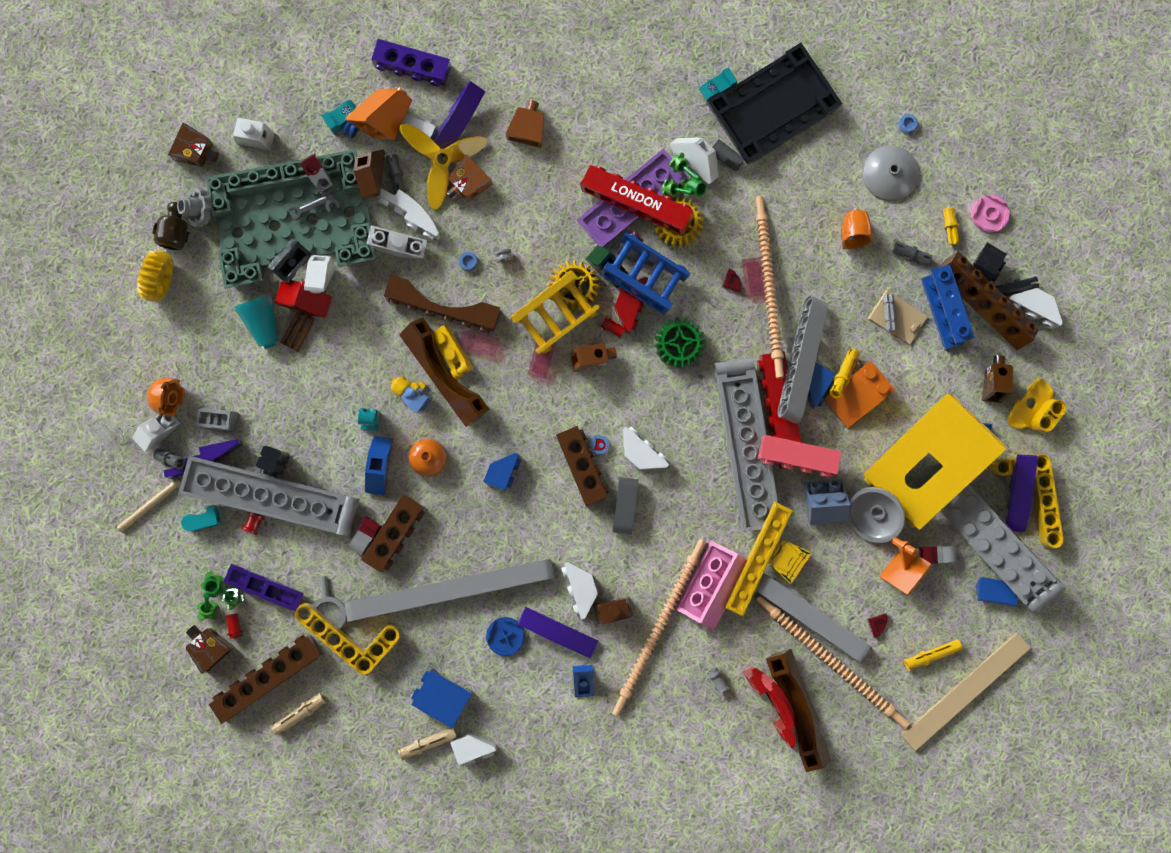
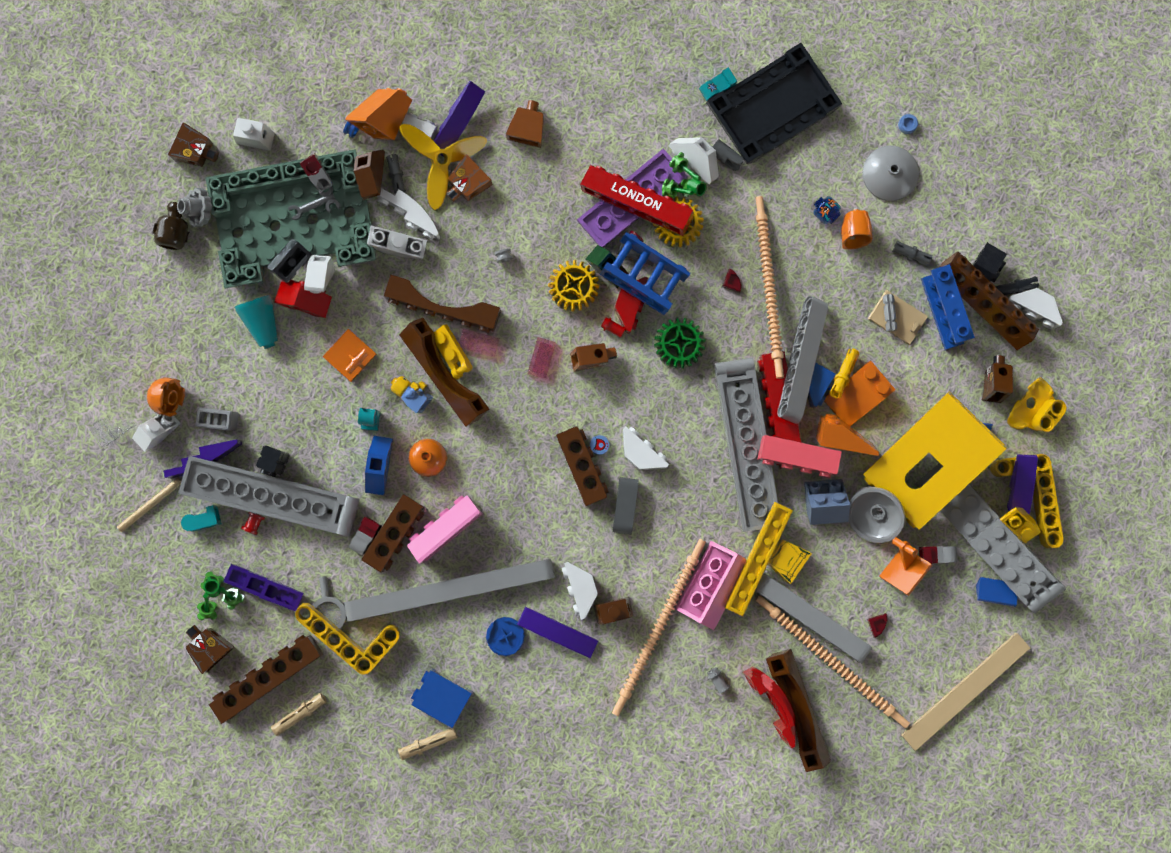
(155, 276): yellow gear -> none
(169, 458): dark grey pin -> none
(233, 626): red pin -> none
(289, 330): reddish brown tile -> none
(336, 119): teal leg -> none
(349, 355): none -> orange plate
(385, 50): dark purple brick -> none
(443, 530): none -> bright pink slope
(468, 261): medium blue tile -> none
(470, 747): white slope -> none
(501, 471): blue slope -> none
(537, 305): yellow fence -> none
(583, 680): blue slope -> none
(753, 277): clear pink tile -> none
(827, 210): none -> clear blue head
(837, 434): none -> orange slope
(929, 656): yellow pin -> none
(951, 225): yellow axle -> none
(990, 219): bright pink tile -> none
(1021, 524): none -> yellow slope

